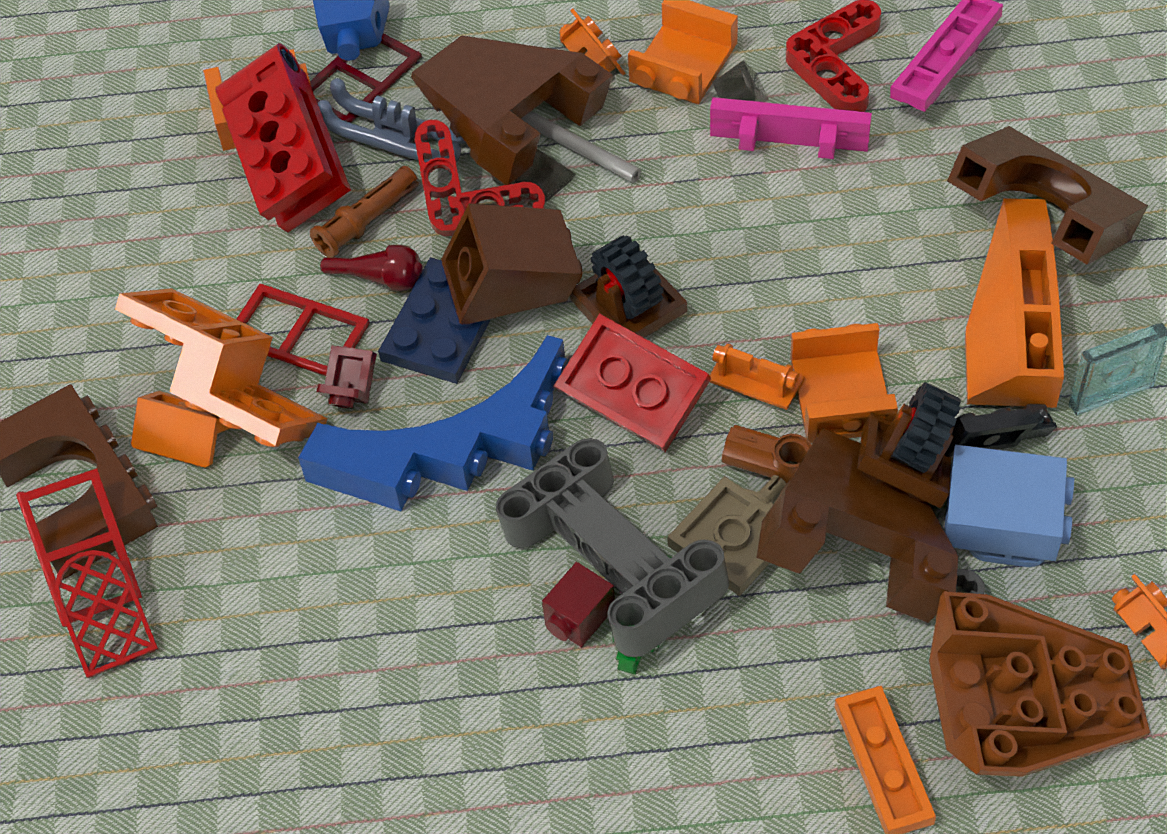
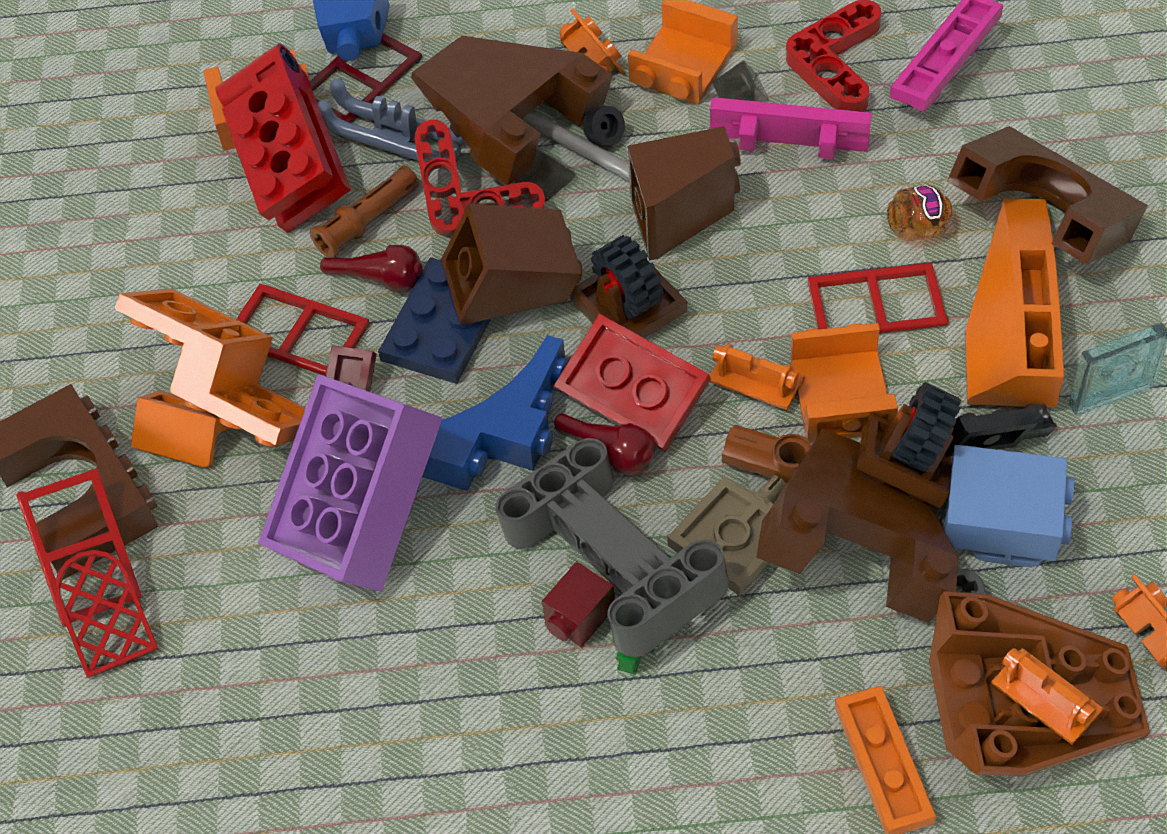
(349, 483): none -> medium lavender slope
(604, 125): none -> black tile
(627, 445): none -> dark red piece
(682, 186): none -> reddish brown slope
(871, 278): none -> red window
(919, 212): none -> clear orange head
(1046, 695): none -> orange hinge

